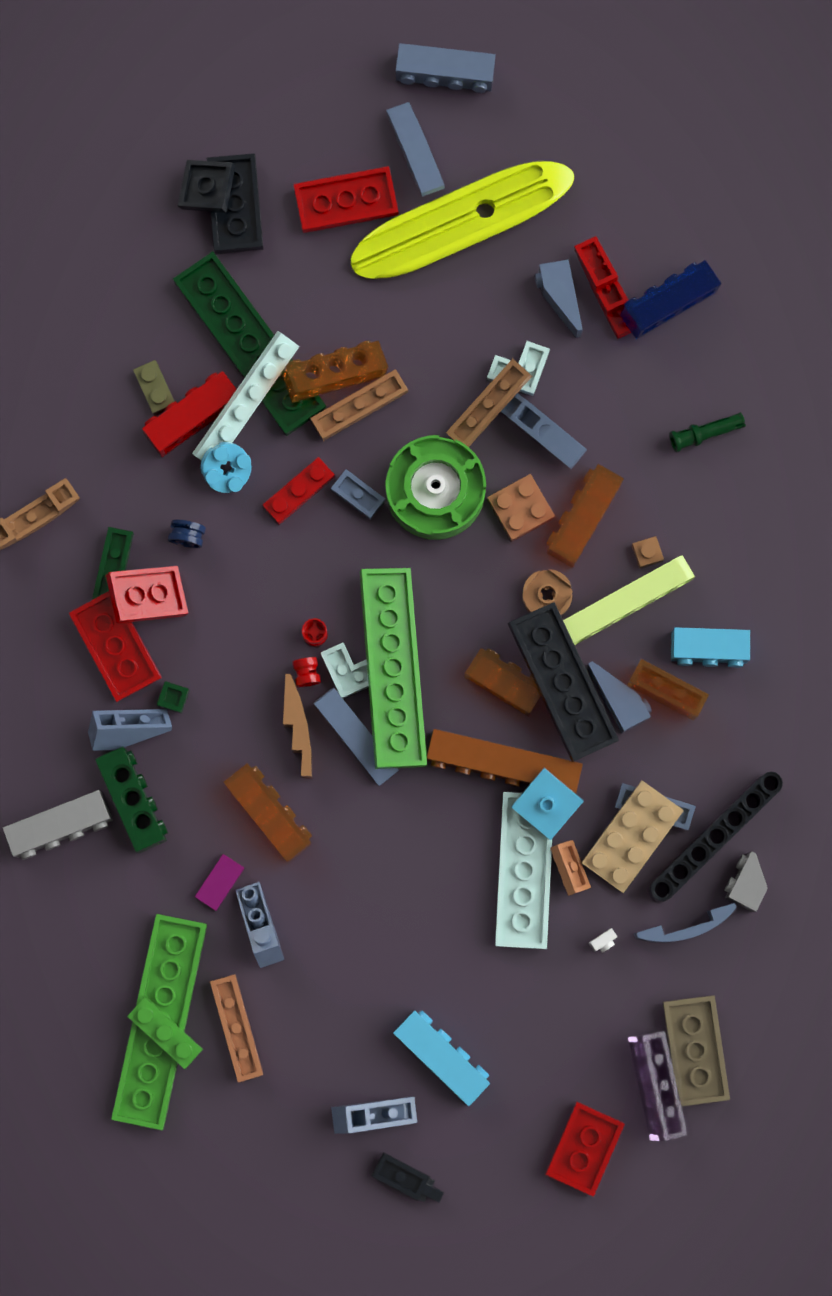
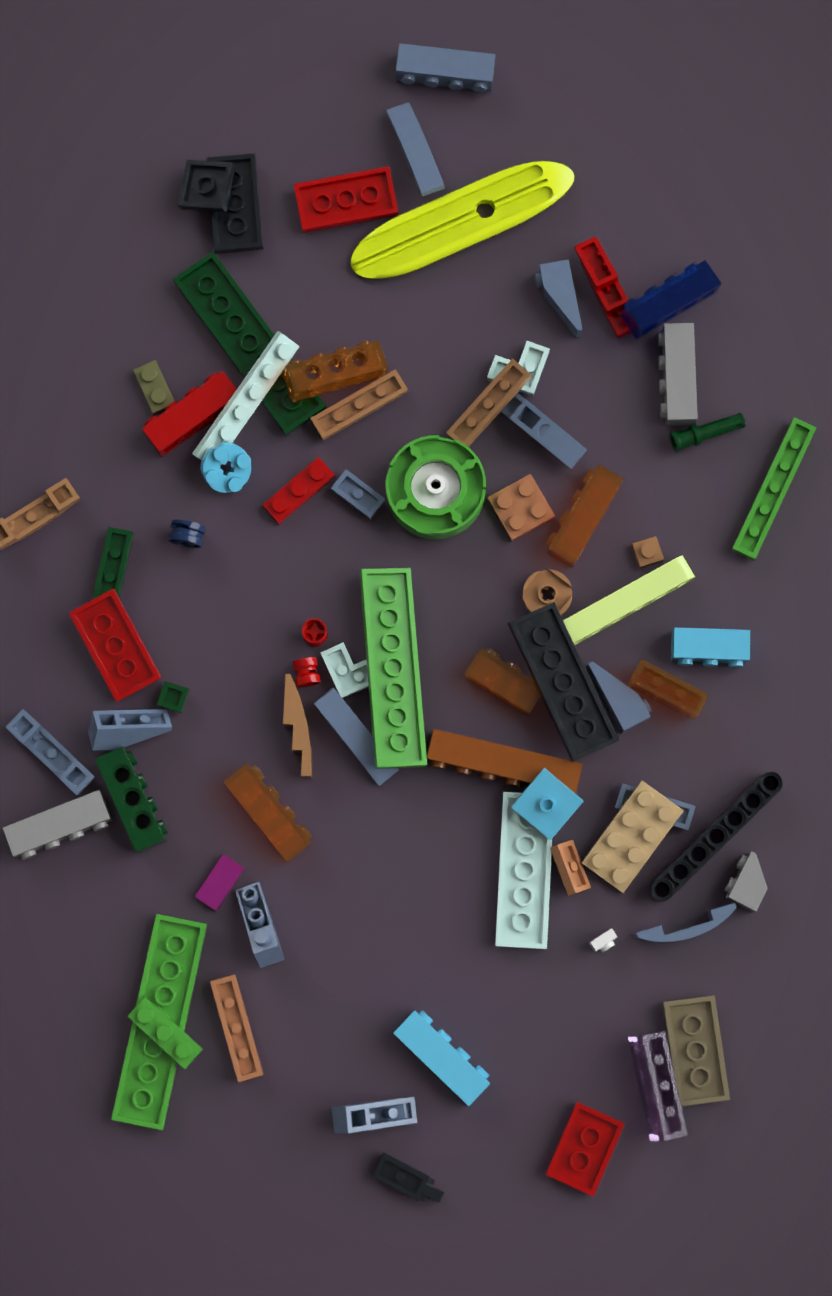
(50, 752): none -> sand blue slope
(146, 594): plate -> none
(678, 374): none -> light grey brick
(773, 489): none -> bright green plate

